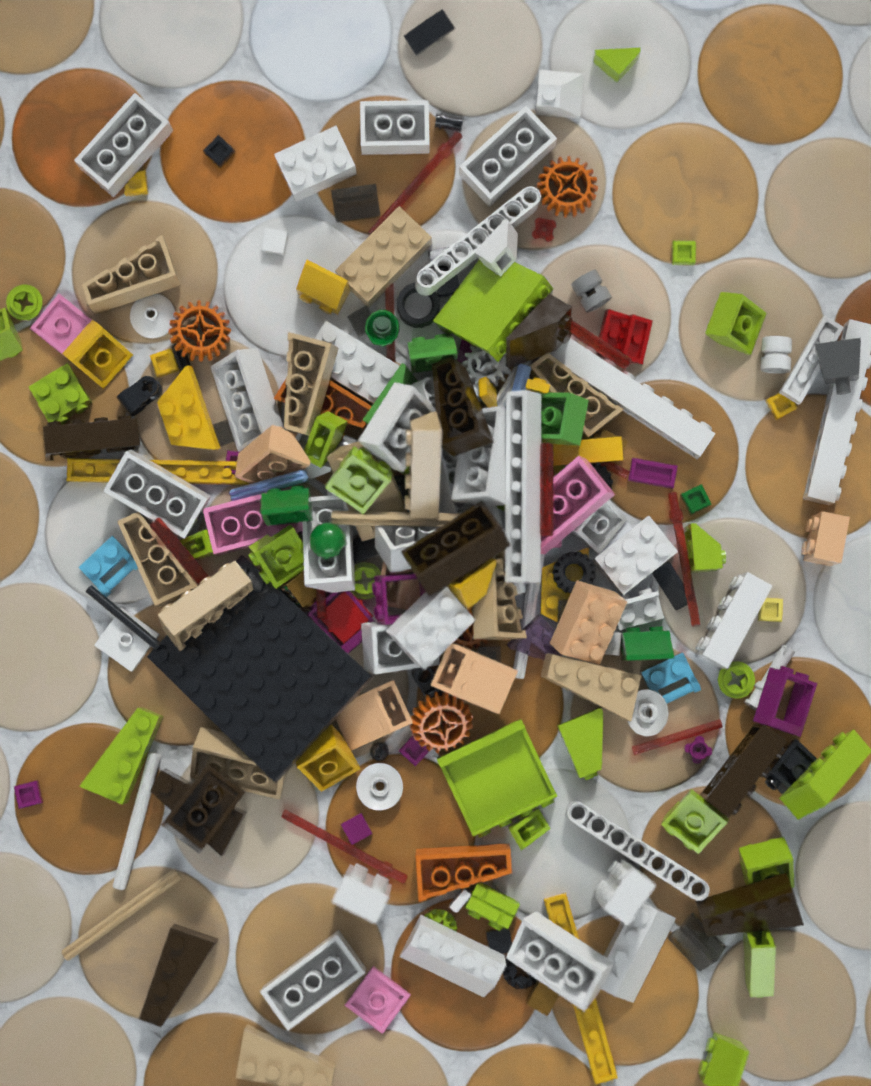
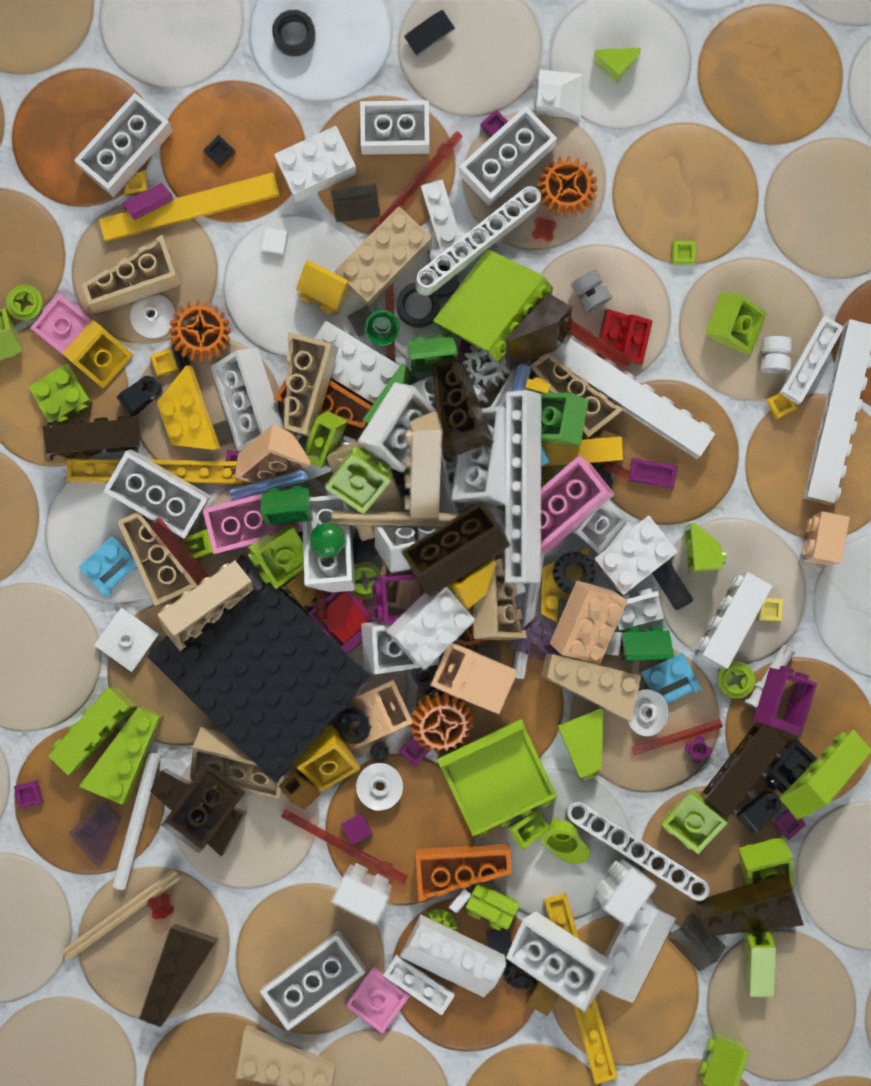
(91, 730): none -> lime wedge
(96, 832): none -> wing
(123, 617): black bar -> none
(147, 201): none -> magenta tile
(159, 913): none -> clear red plate
(192, 207): none -> yellow tile
(293, 16): none -> black tyre
(299, 790): none -> pearl gold brick
(353, 735): none -> black gear
(418, 984): none -> white plate
(440, 213): none -> white plate
(448, 122): black pin -> none
(487, 392): yellow tile -> none
(493, 123): none -> magenta tile
(499, 249): white slope -> none
(546, 489): clear red axle -> none
(564, 842): none -> lime piece
(676, 517): clear red bar -> none
(695, 499): green tile -> none
(757, 813): none -> black piece
(788, 824): none -> magenta tile
(839, 362): dark grey torso -> none

